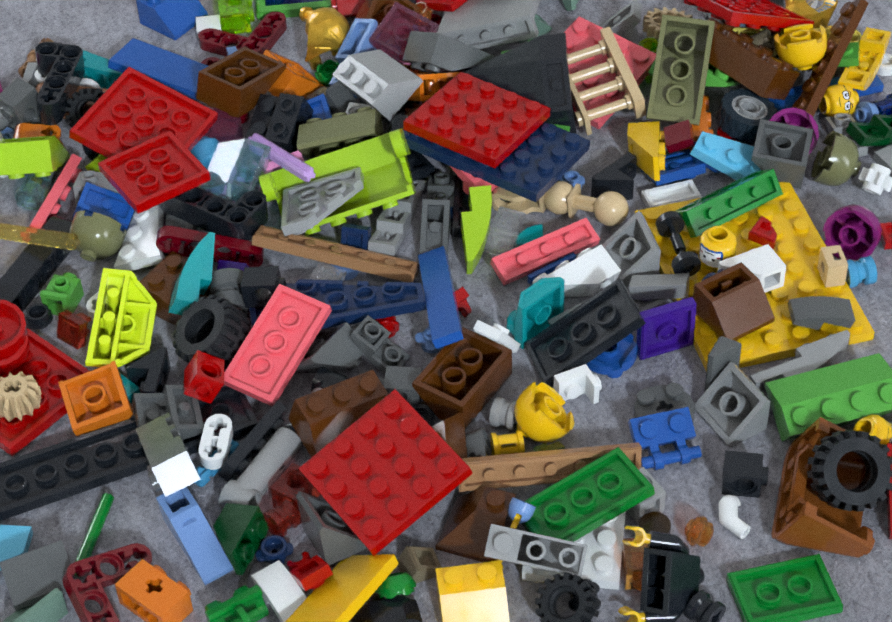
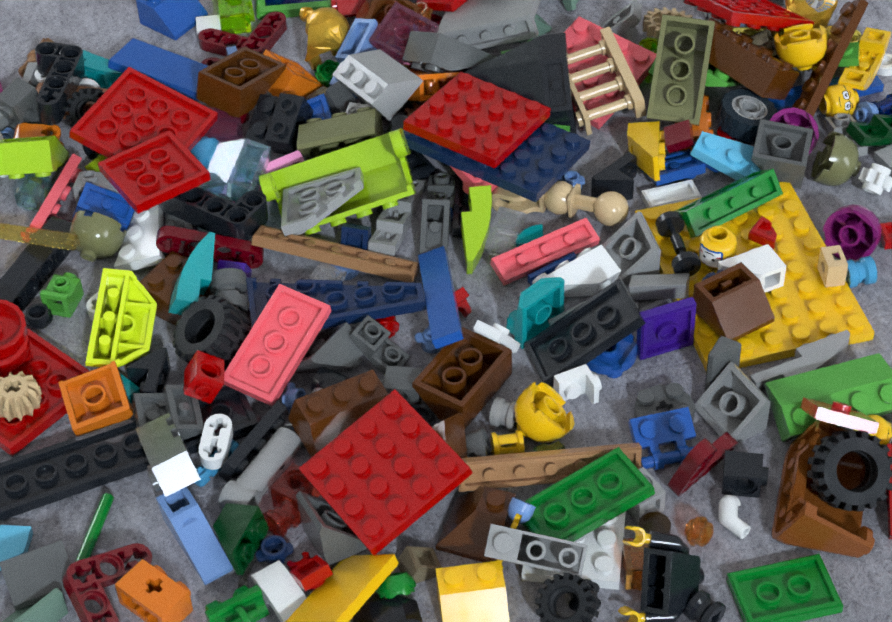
(73, 328): clear red tile -> none
(259, 285): black brick -> none
(286, 160): lavender axle -> none
(291, 394): none -> medium blue plate
(700, 462): none -> dark red beam
(816, 310): dark grey slope -> none
(840, 415): none -> plate

